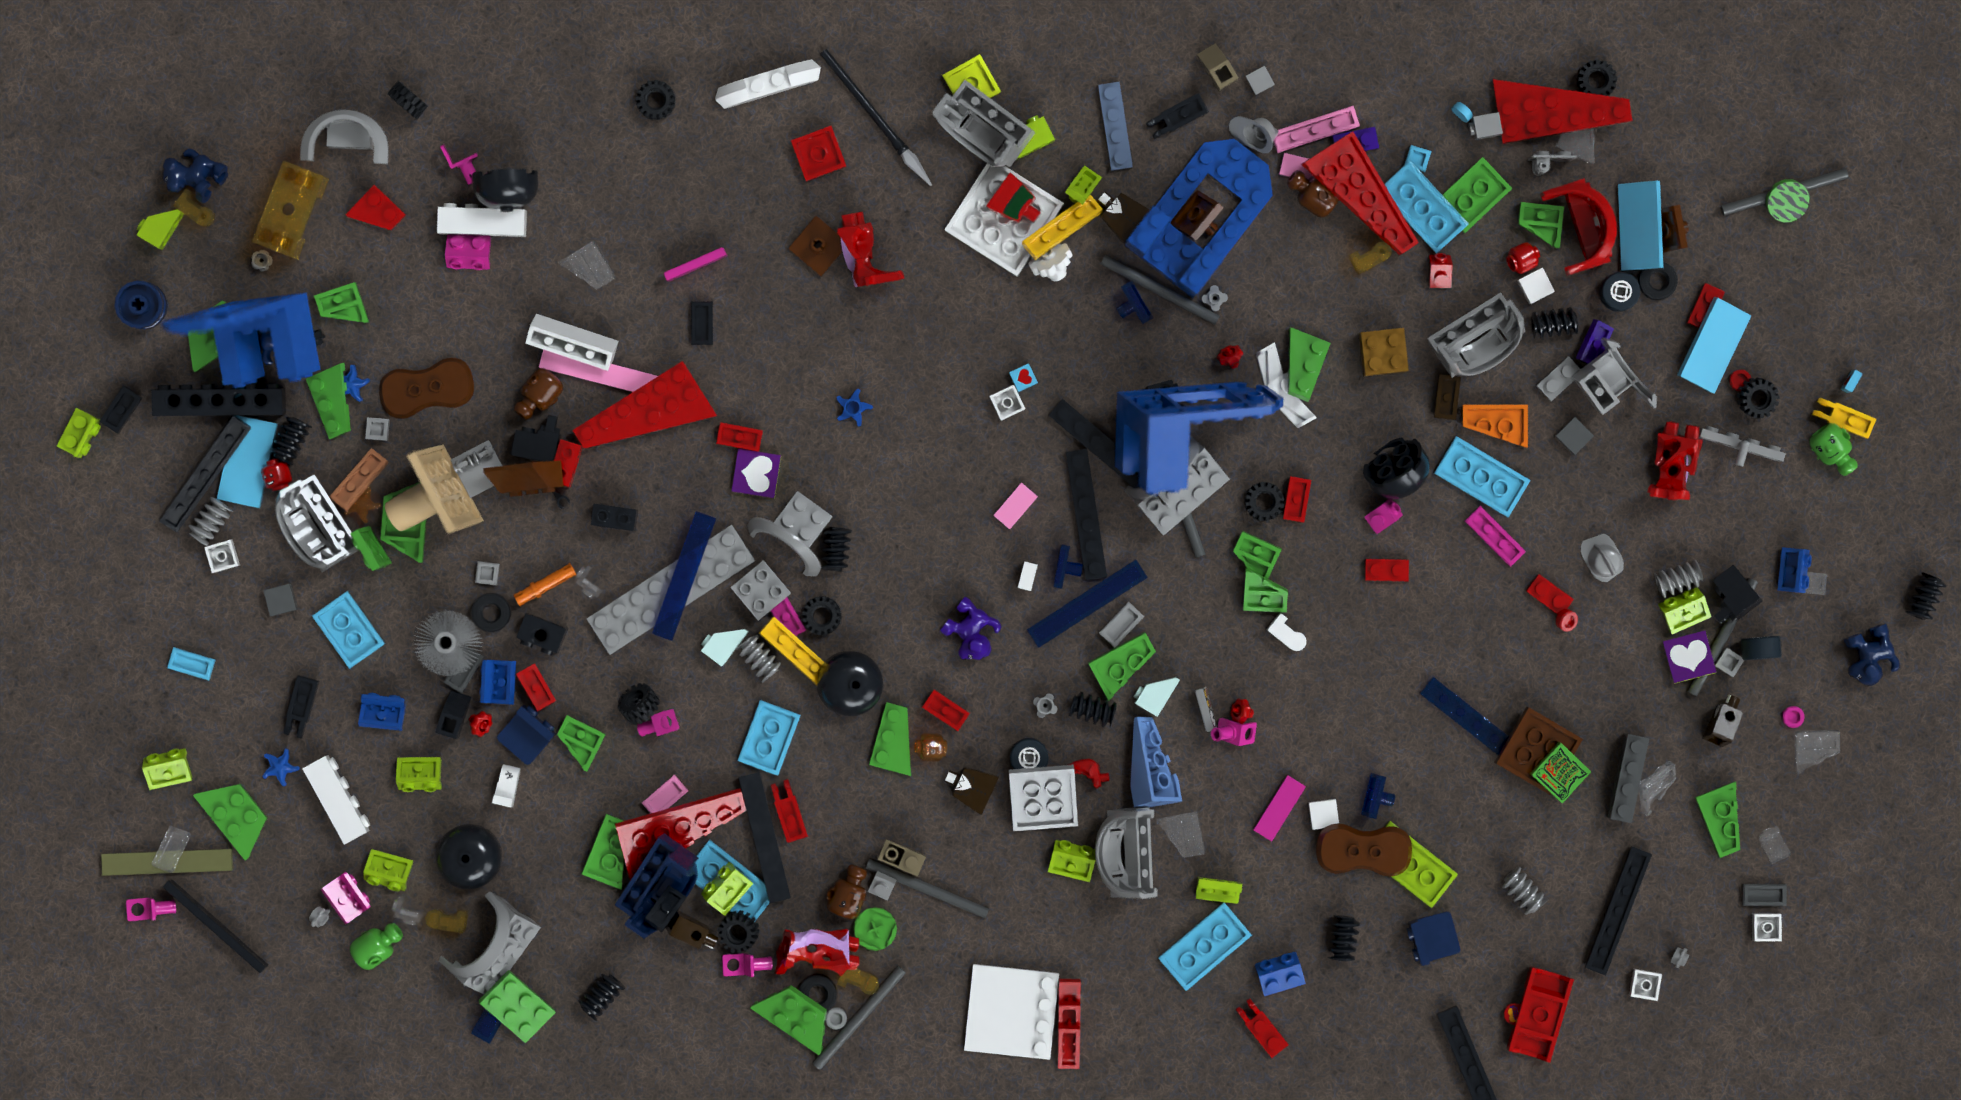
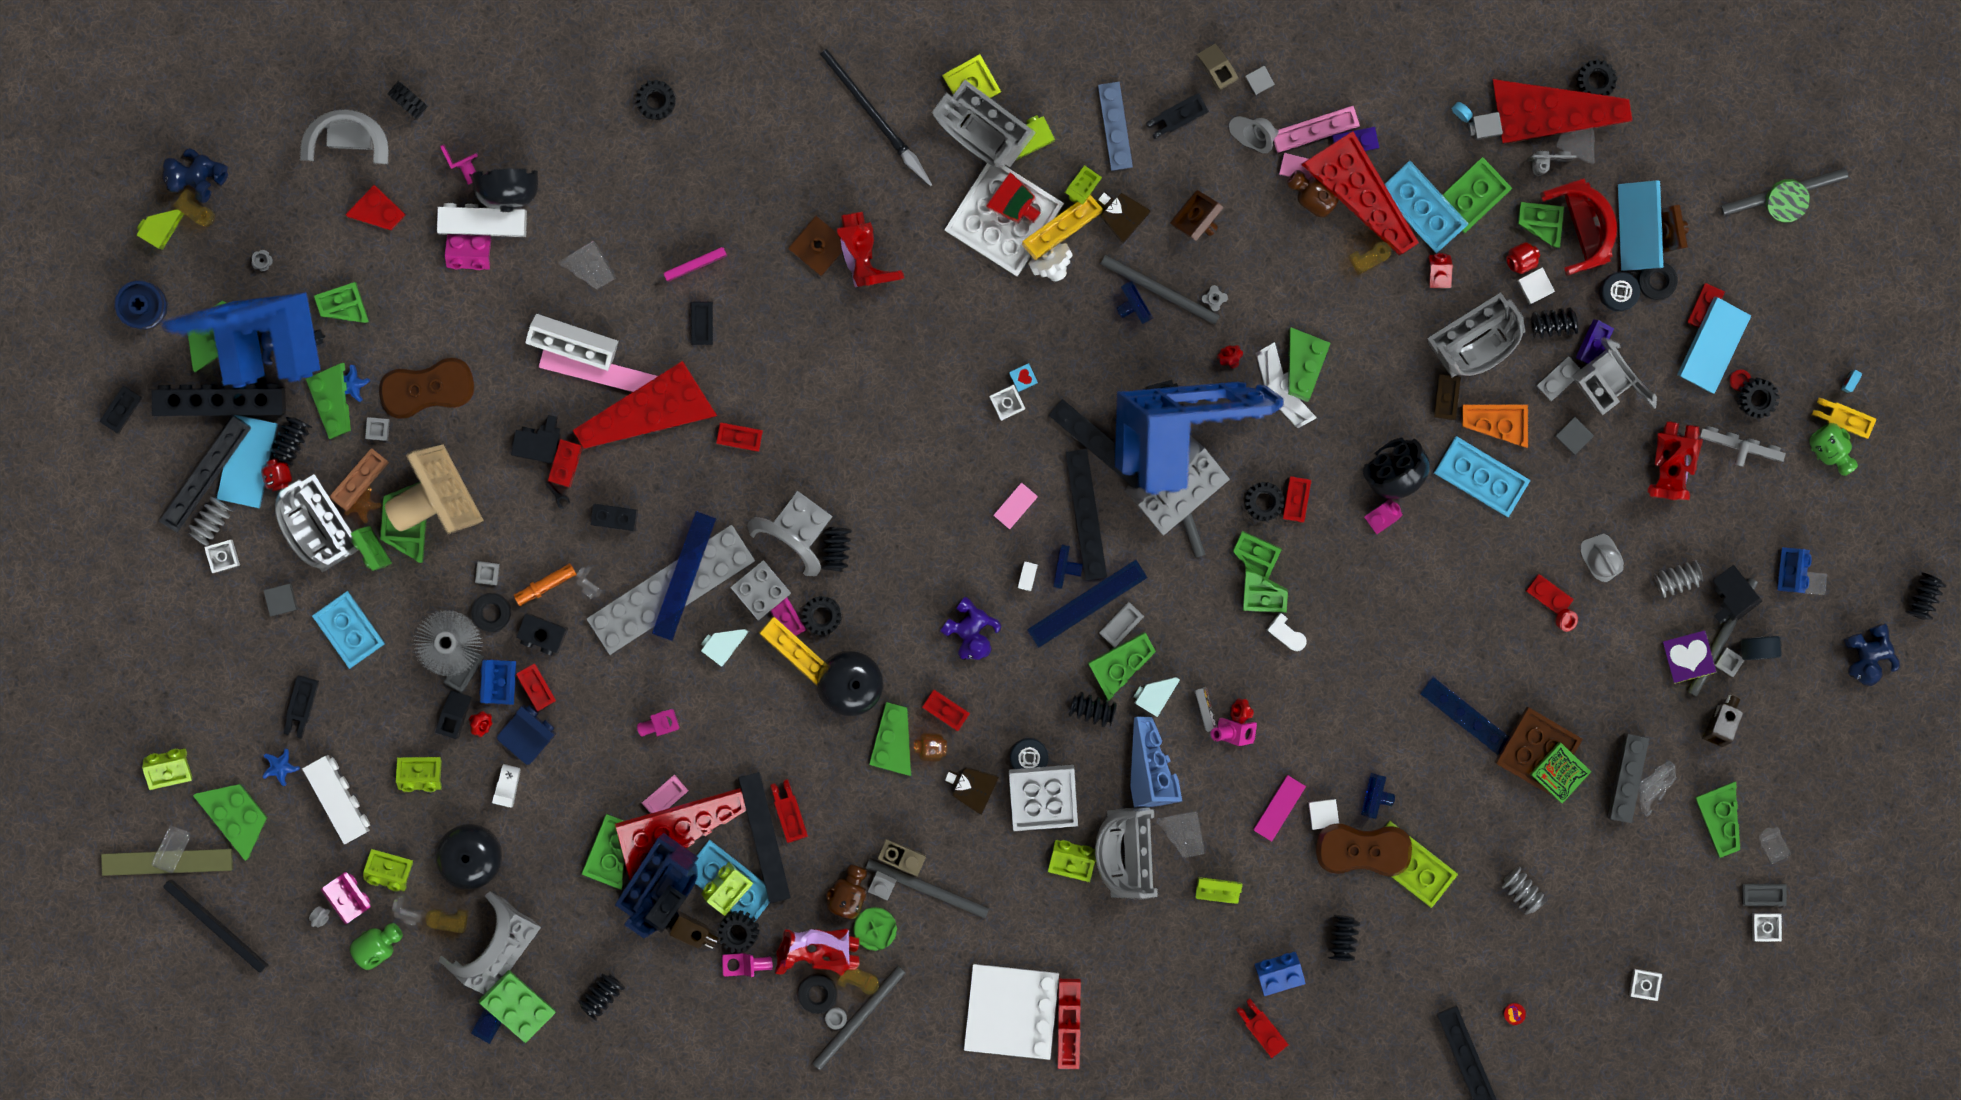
(79, 433): lime bracket -> none
(151, 908): dark pink bracket -> none
(191, 663): medium azure tile -> none
(285, 232): clear yellow plate -> none
(382, 711): blue bracket -> none
(470, 467): light grey hinge -> none
(526, 477): reddish brown slope -> none
(539, 392): reddish brown piece -> none
(581, 740): bright green wing -> none
(638, 703): black tyre -> none
(756, 473): dark purple tile -> none
(759, 657): light grey piece -> none
(768, 83): white brick -> none
(769, 737): medium azure tile -> none
(795, 1015): bright green wing -> none
(818, 153): red plate -> none
(853, 407): blue animal -> none
(1039, 702): light grey plate -> none
(1092, 770): red animal -> none
(1172, 251): blue bracket -> none
(1204, 946): medium azure tile -> none
(1383, 352): pearl gold brick -> none
(1386, 570): red plate -> none
(1418, 157): medium azure tile -> none
(1433, 937): dark blue bracket -> none
(1495, 536): dark pink tile -> none
(1540, 1014): red piece -> none
(1618, 910): black plate -> none
(1680, 957): light grey plate -> none
(1685, 610): lime bracket -> none
(1793, 716): dark pink tile -> none
(1814, 747): clear wing -> none

